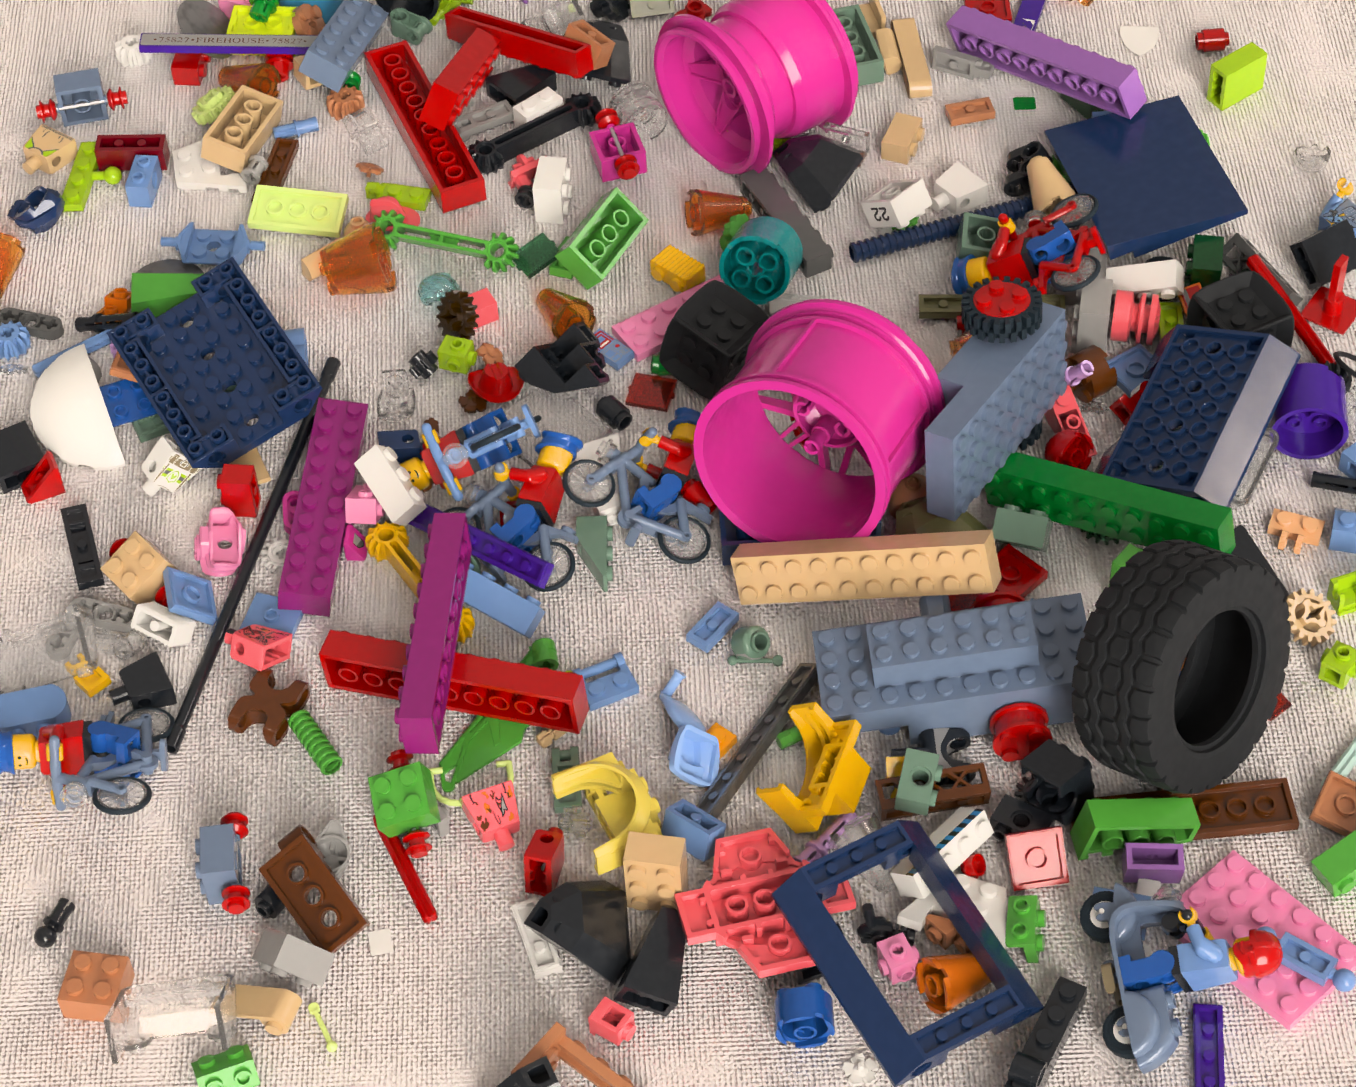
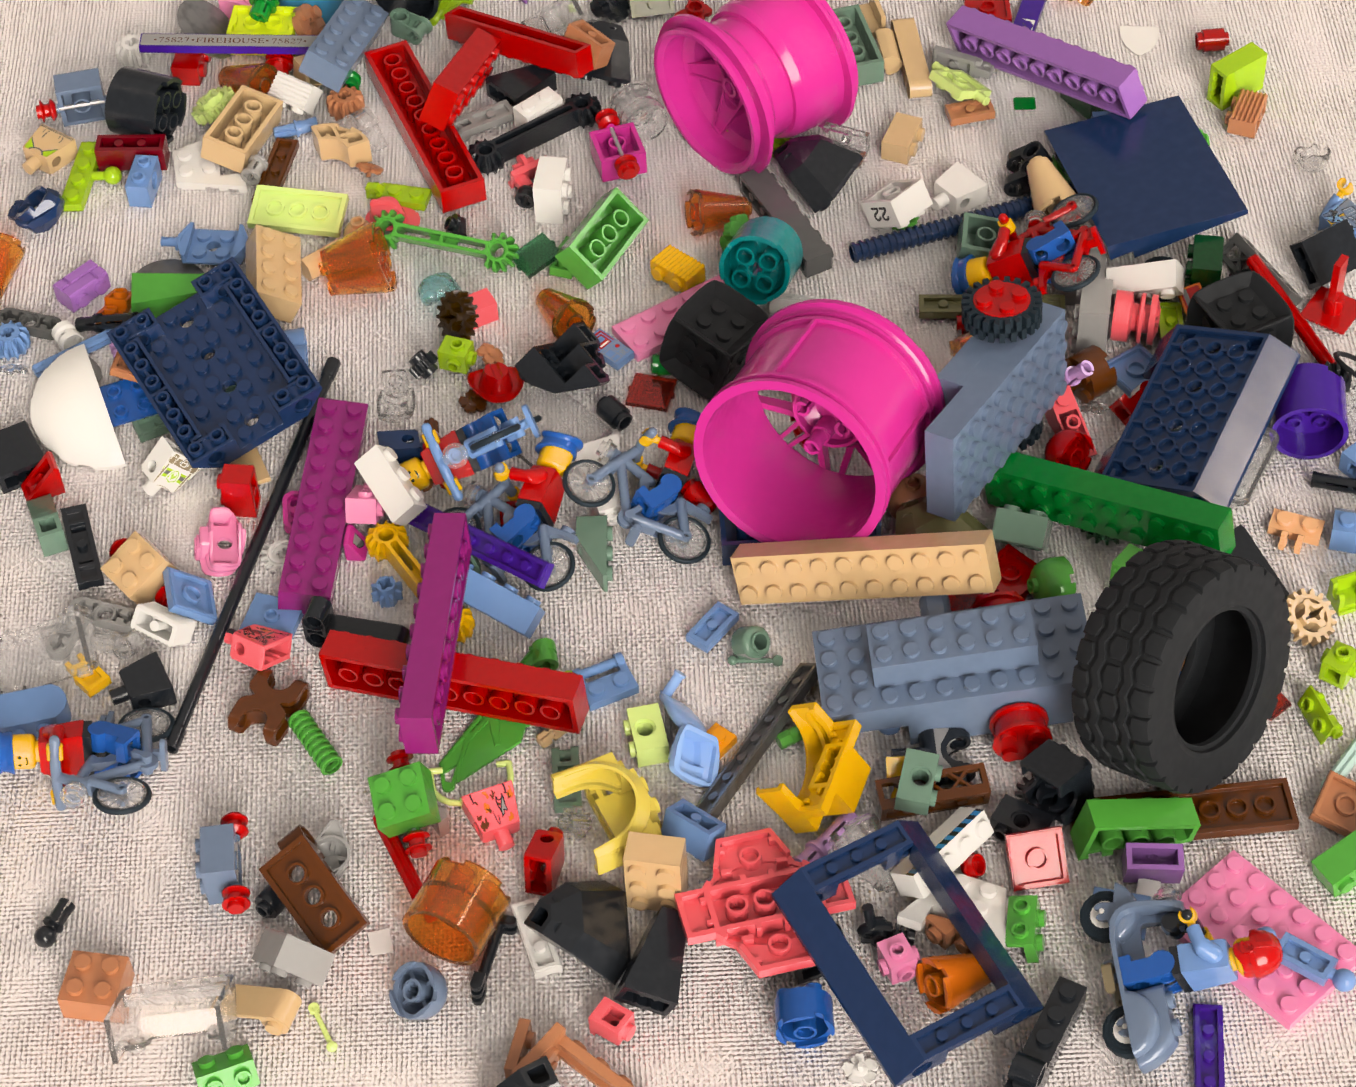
(47, 525): none -> sand green slope
(66, 334): none -> white wheel
(82, 286): none -> medium lavender brick
(144, 103): none -> black brick
(275, 270): none -> tan brick
(295, 93): none -> white brick
(321, 619): none -> black beam
(341, 143): none -> tan brick
(387, 591): none -> medium blue gear
(418, 991): none -> sand blue cylinder
(456, 225): none -> black plate
(456, 911): none -> clear orange brick
(478, 983): none -> black hinge
(522, 1041): none -> nougat plate
(646, 721): none -> yellowish green brick
(959, 84): none -> yellowish green plate
(1051, 578): none -> bright green cylinder
(1246, 113): none -> nougat brick
(1317, 715): none -> lime hinge

